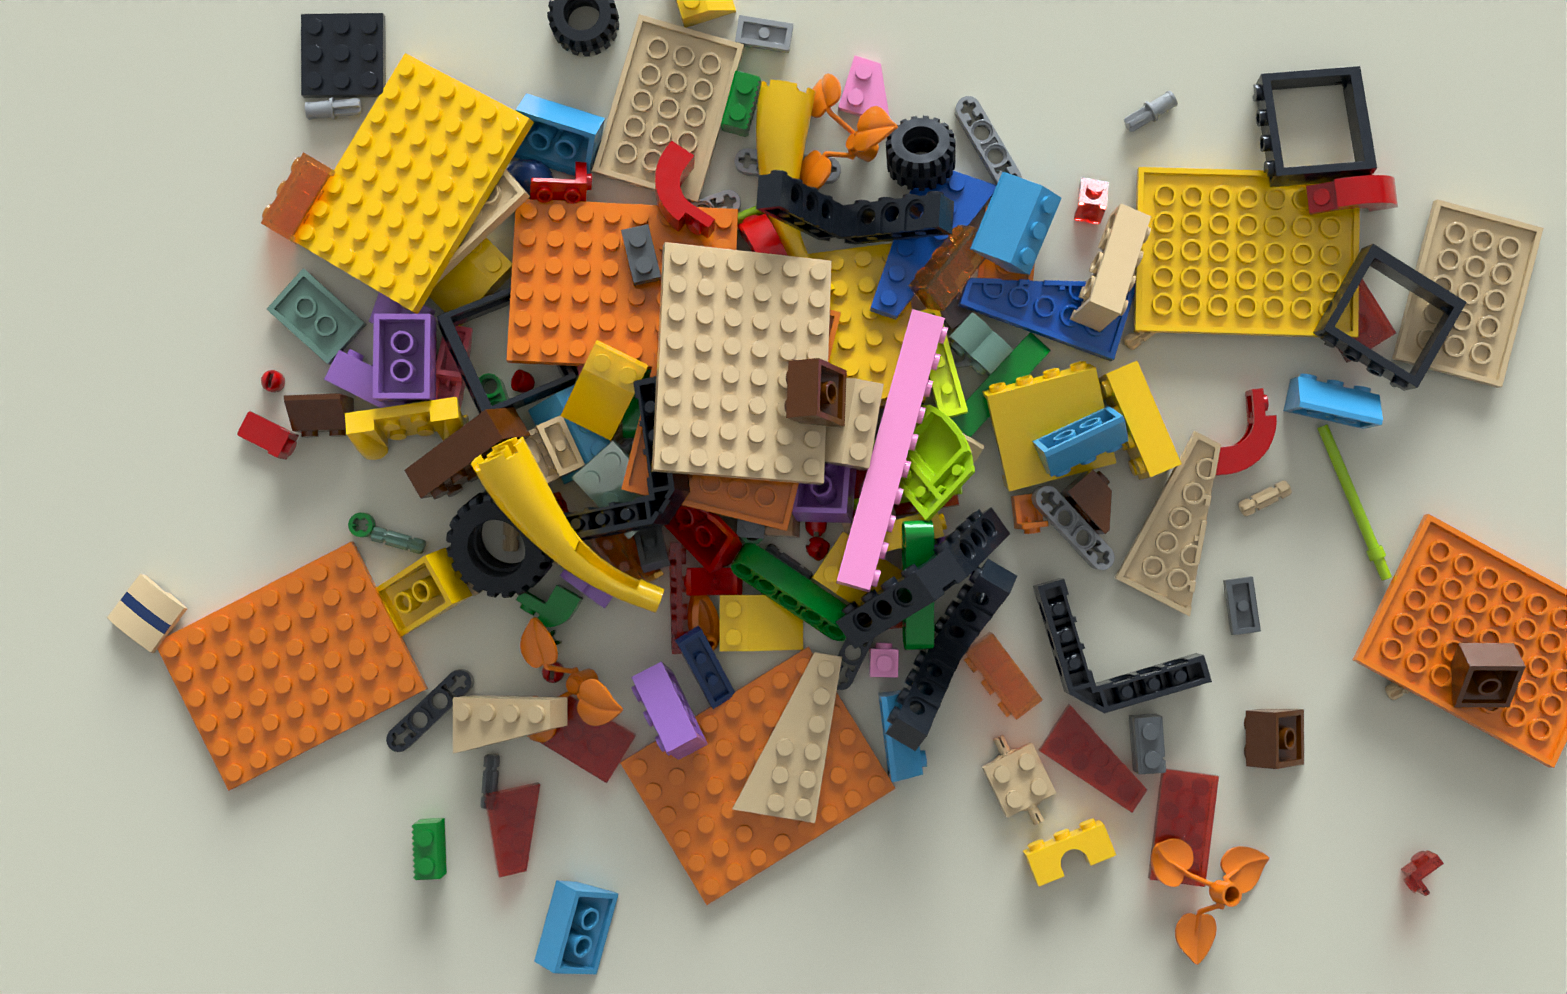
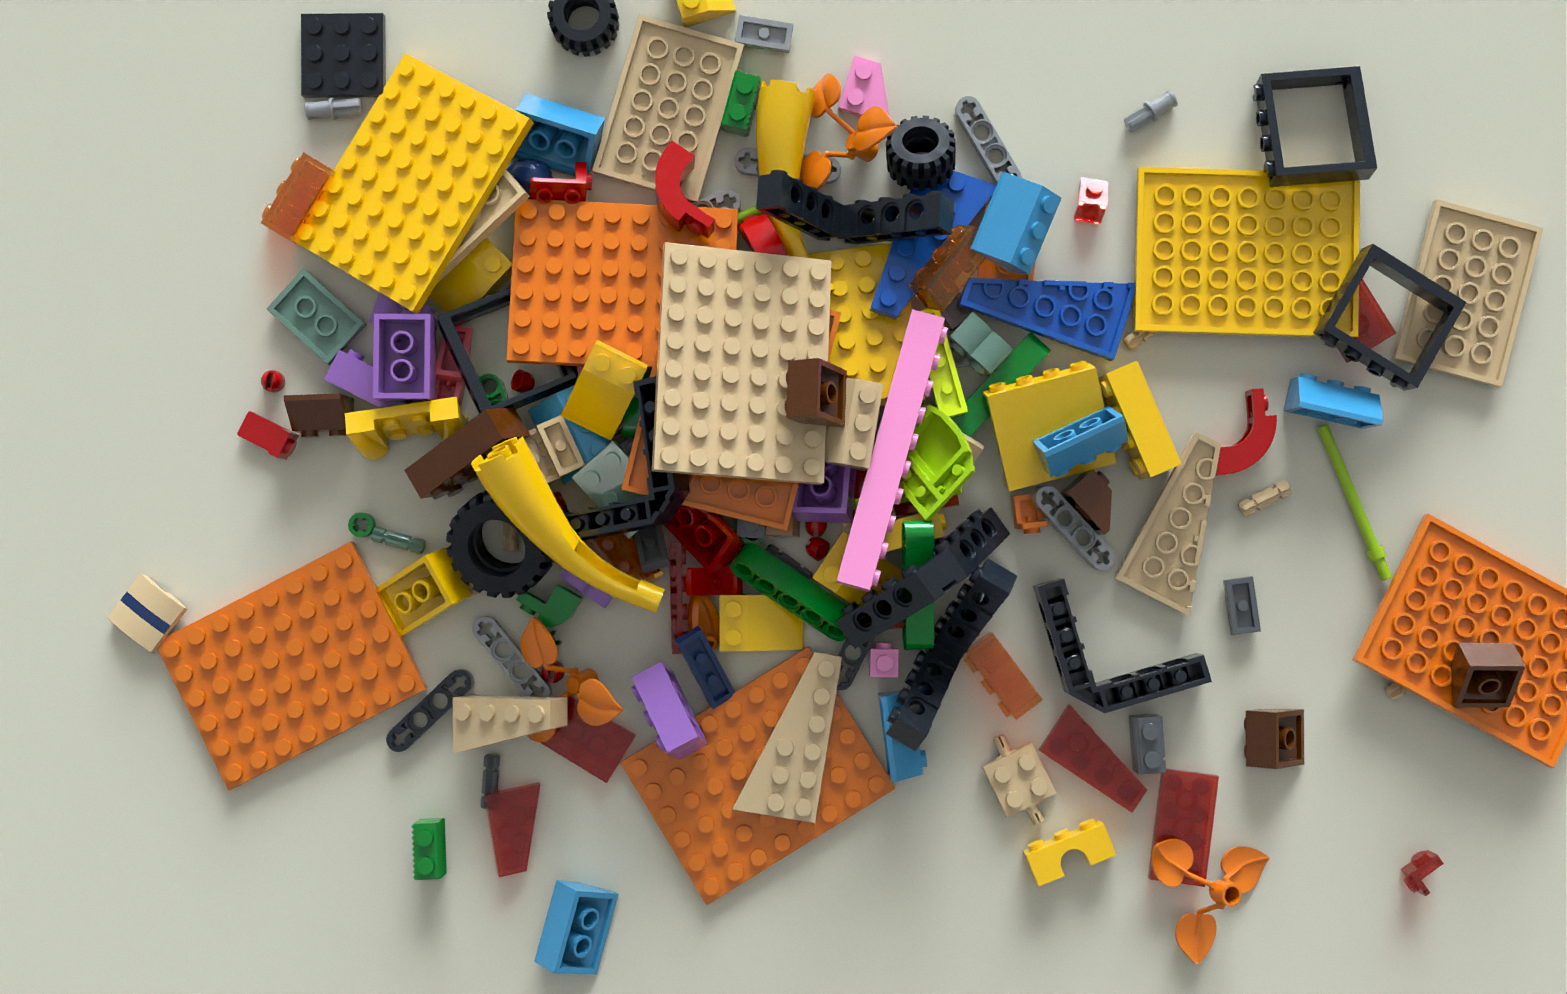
(507, 664): none -> light grey beam
(641, 255): dark grey plate -> none
(1113, 268): tan wedge -> none
(1367, 191): red arch -> none

